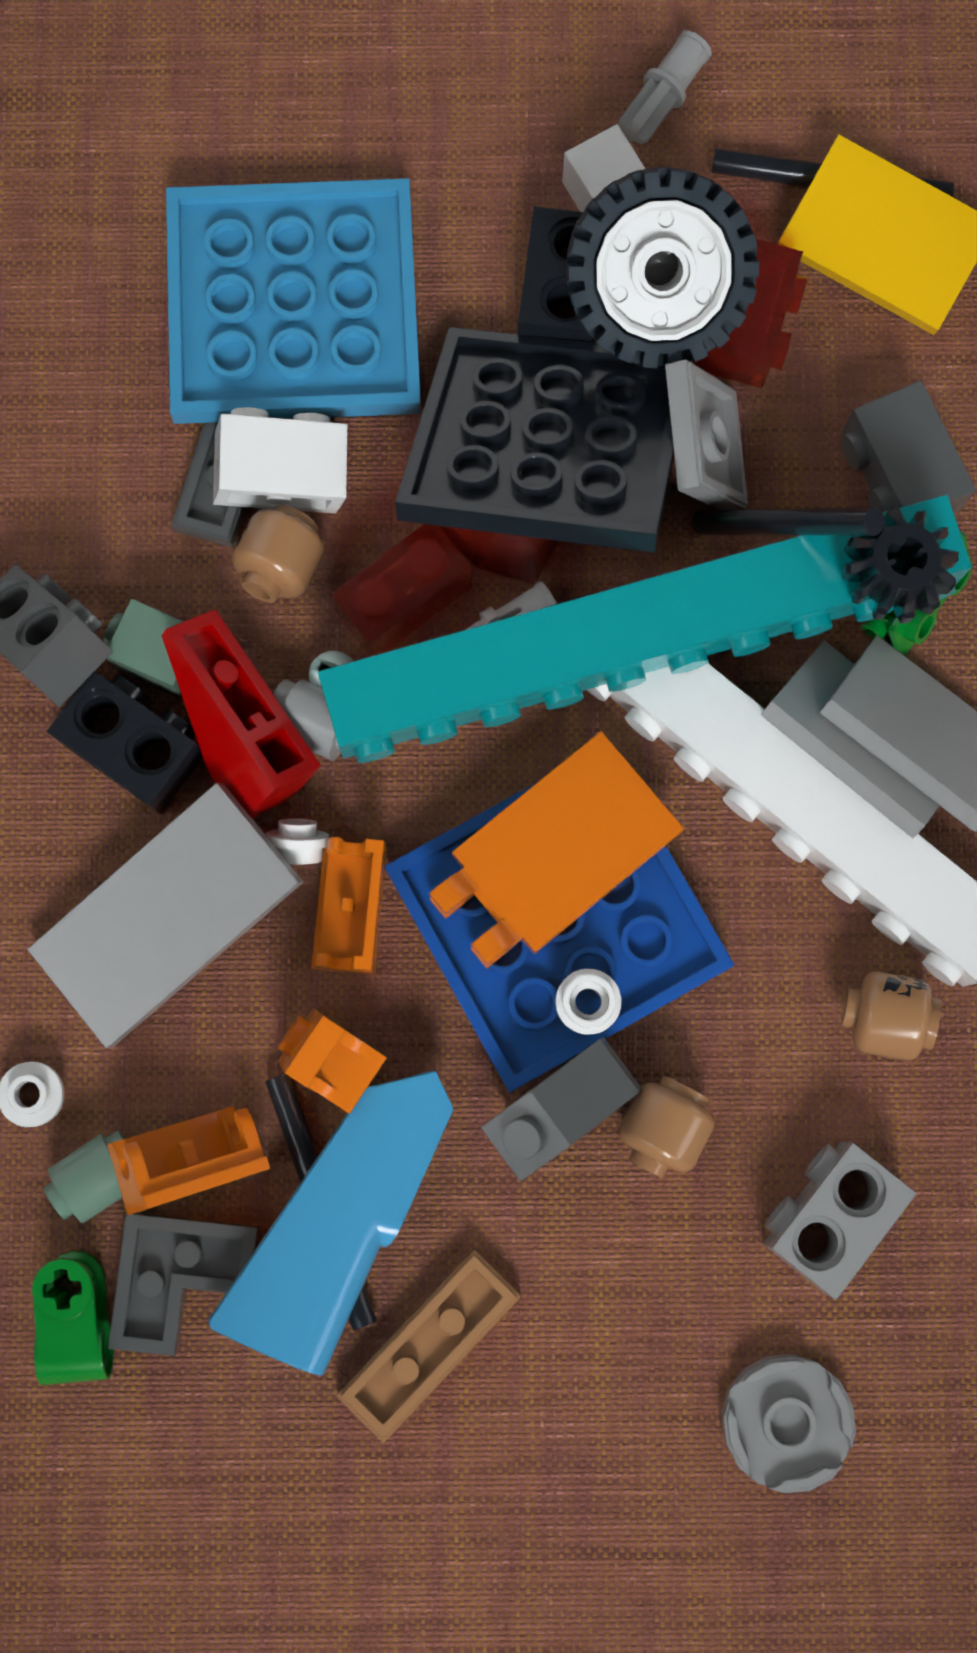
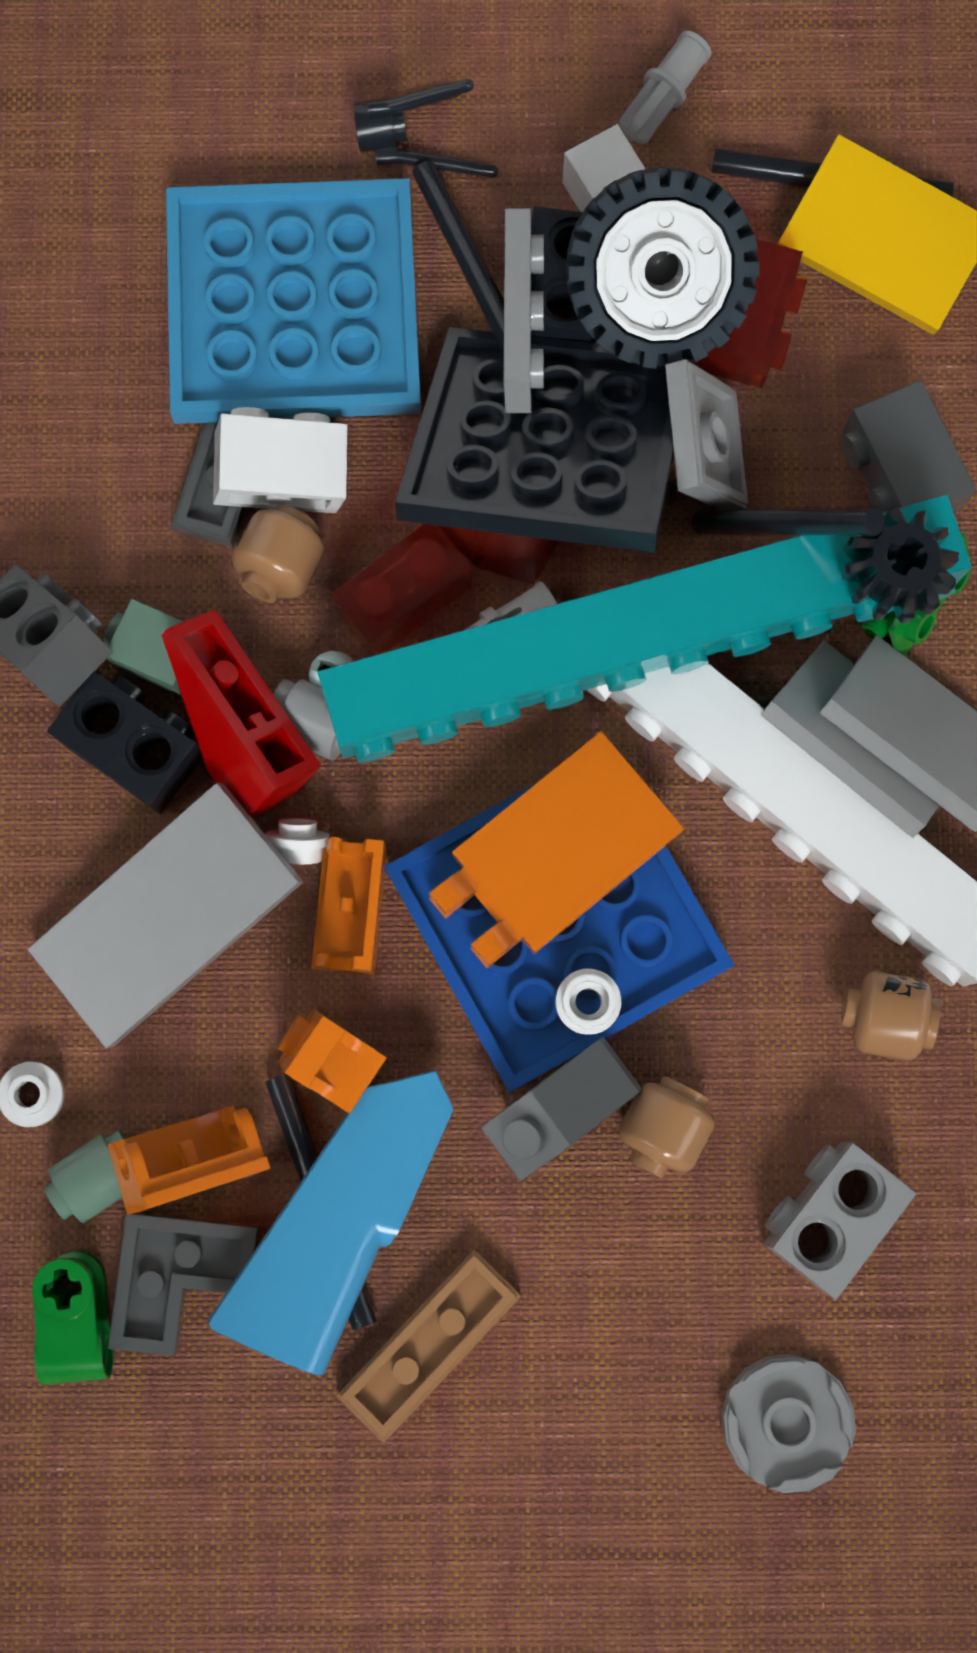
(383, 124): none -> black plant
(462, 247): none -> black bar
(522, 311): none -> light grey plate

